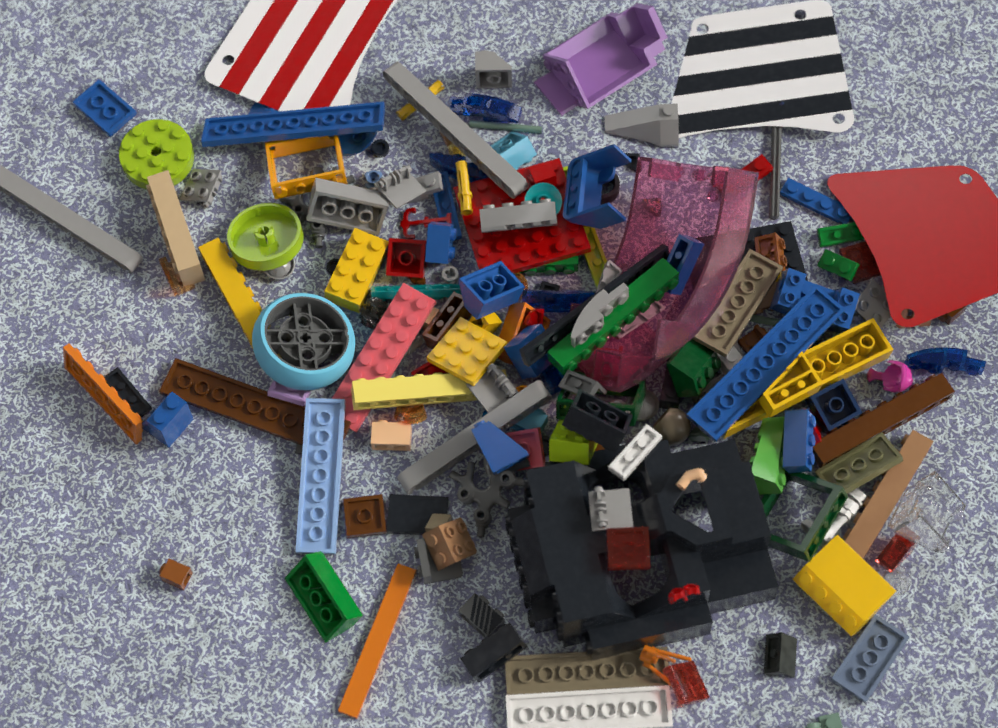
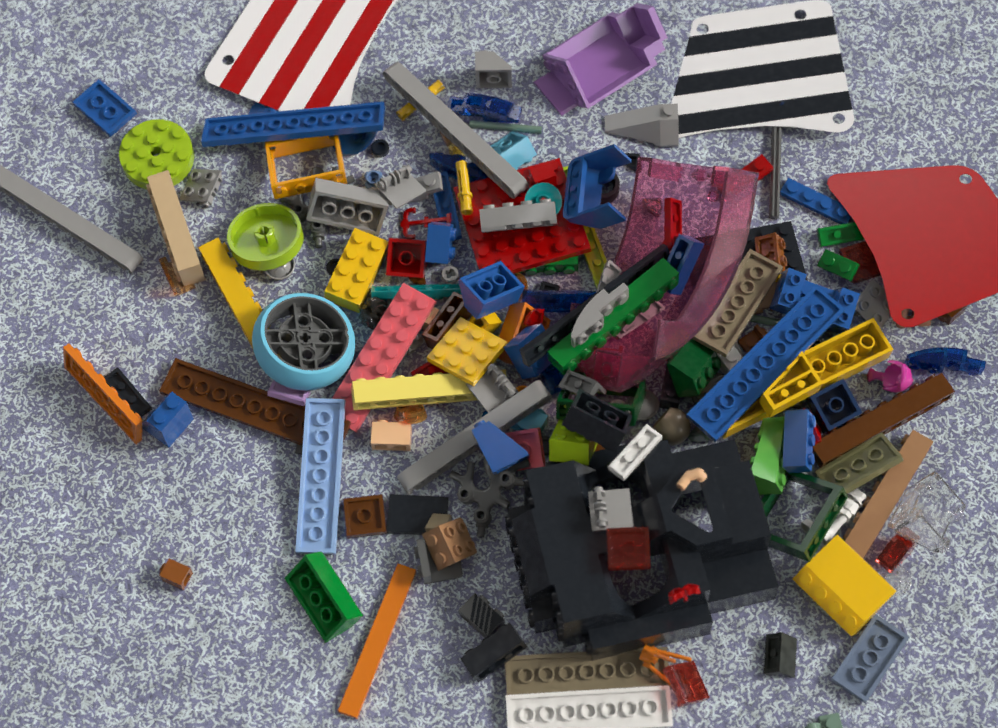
(672, 221): none -> red plate

